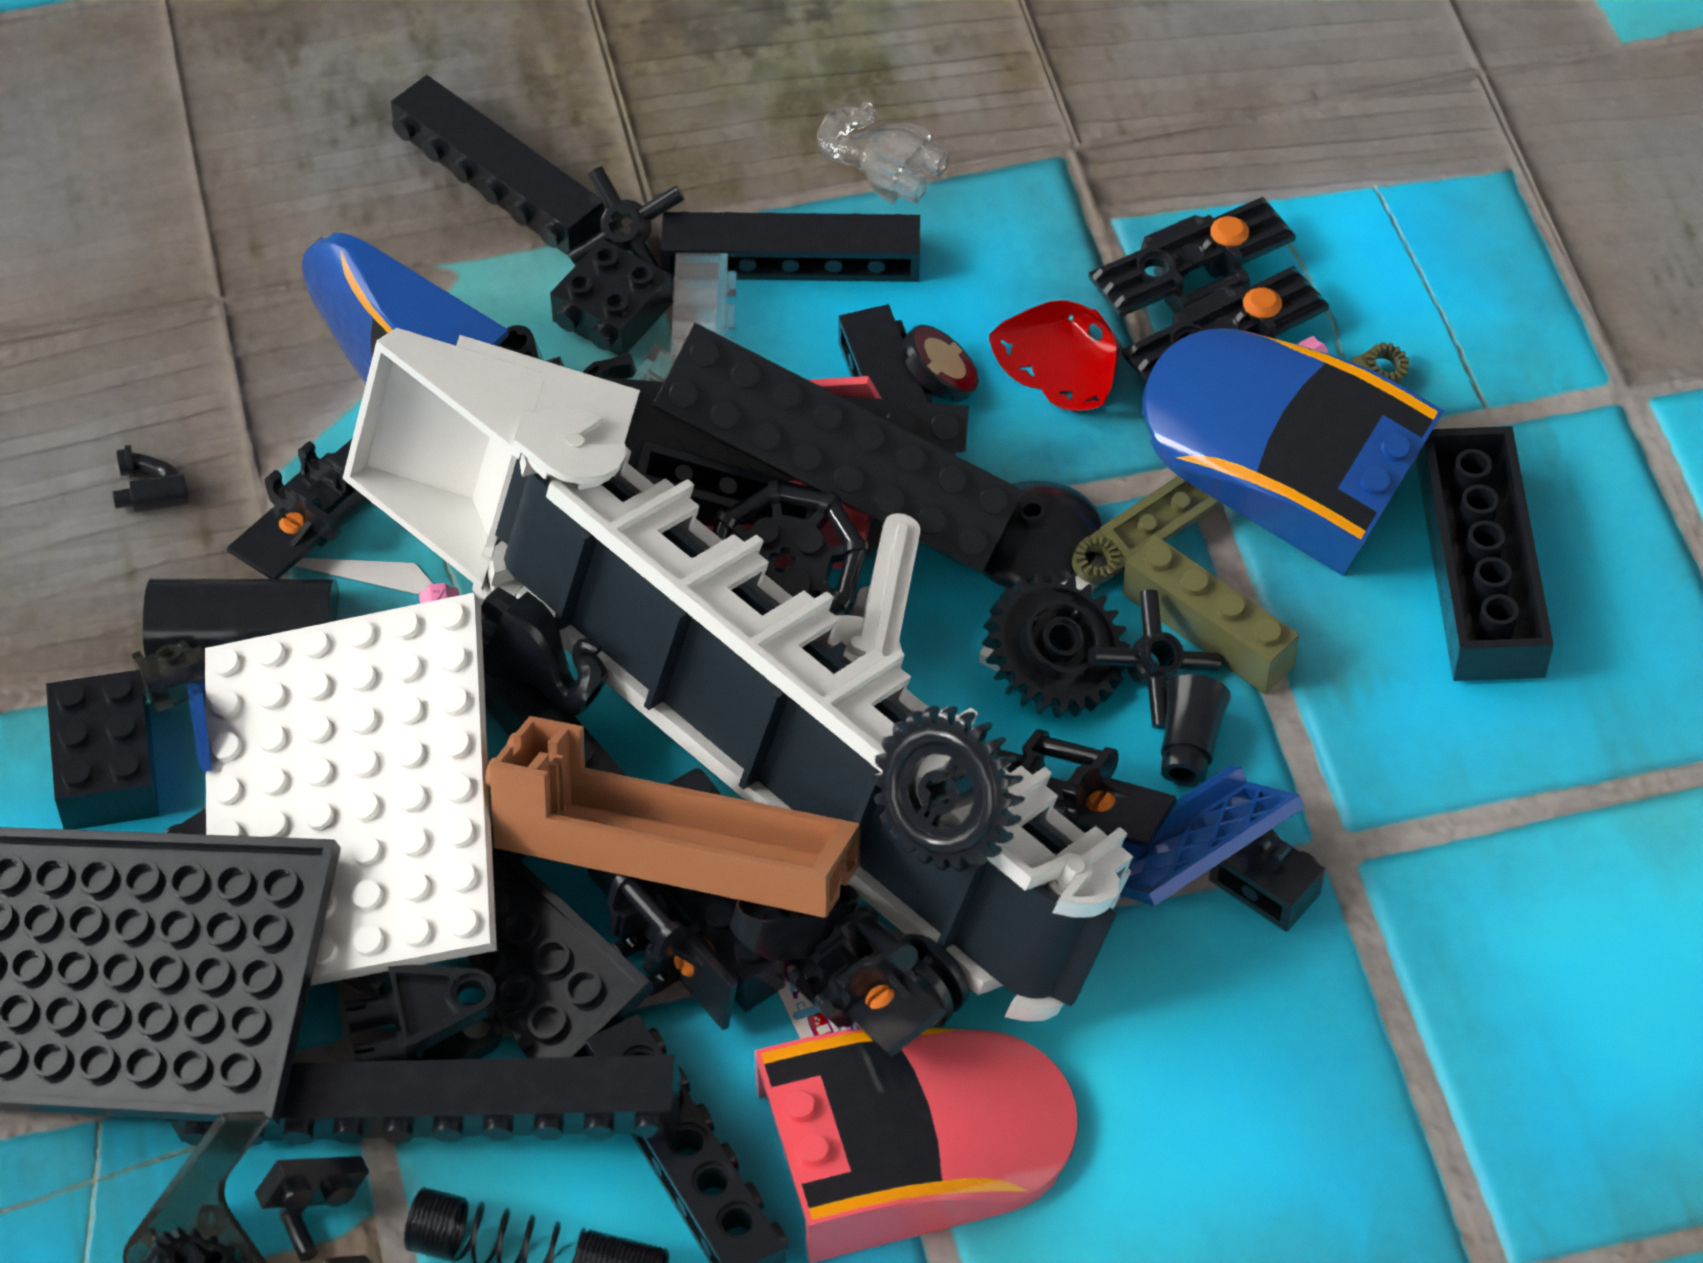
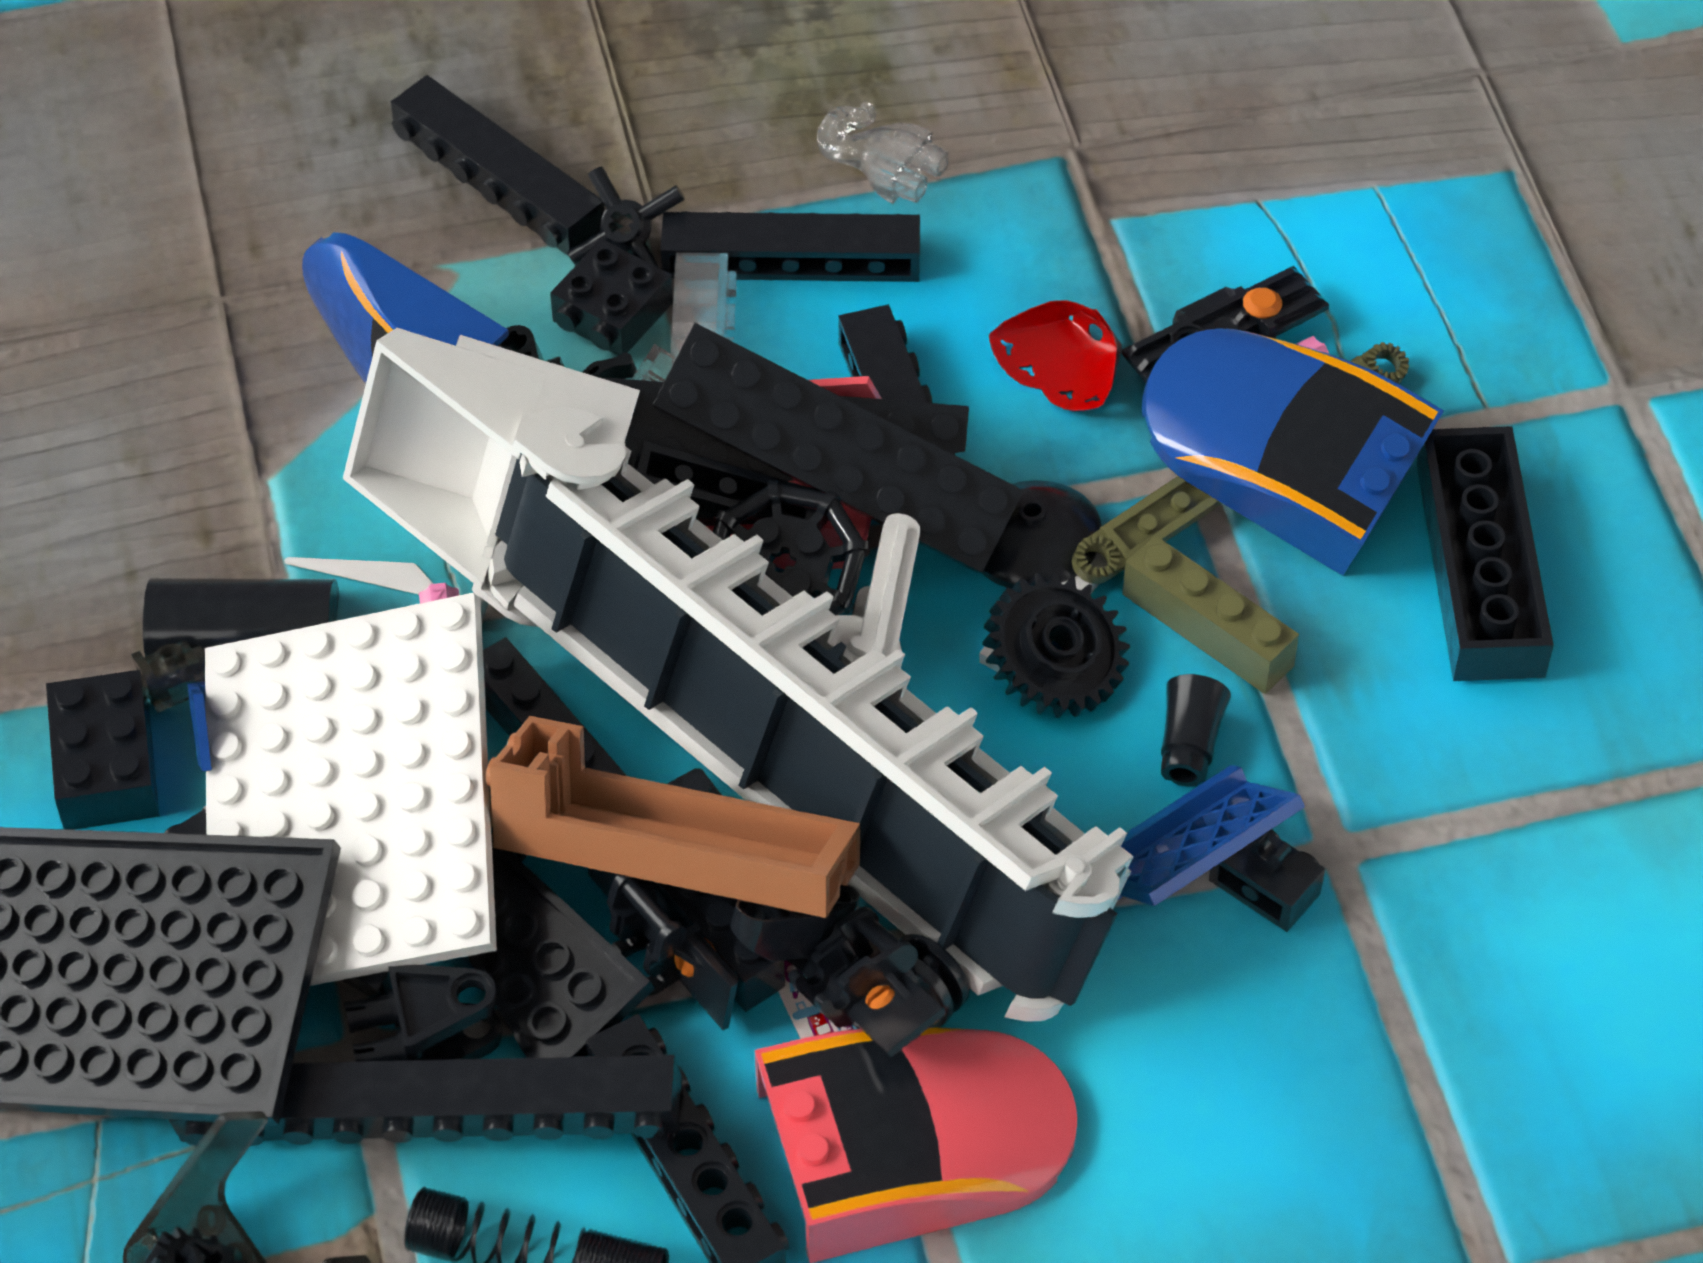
(163, 491): black plant -> none
(300, 513): black piece -> none
(305, 1183): black plate -> none
(531, 650): black hips -> none
(939, 363): tile -> none
(970, 777): black gear -> none
(1091, 794): black piece -> none
(1164, 647): black bar -> none
(1195, 242): black piece -> none

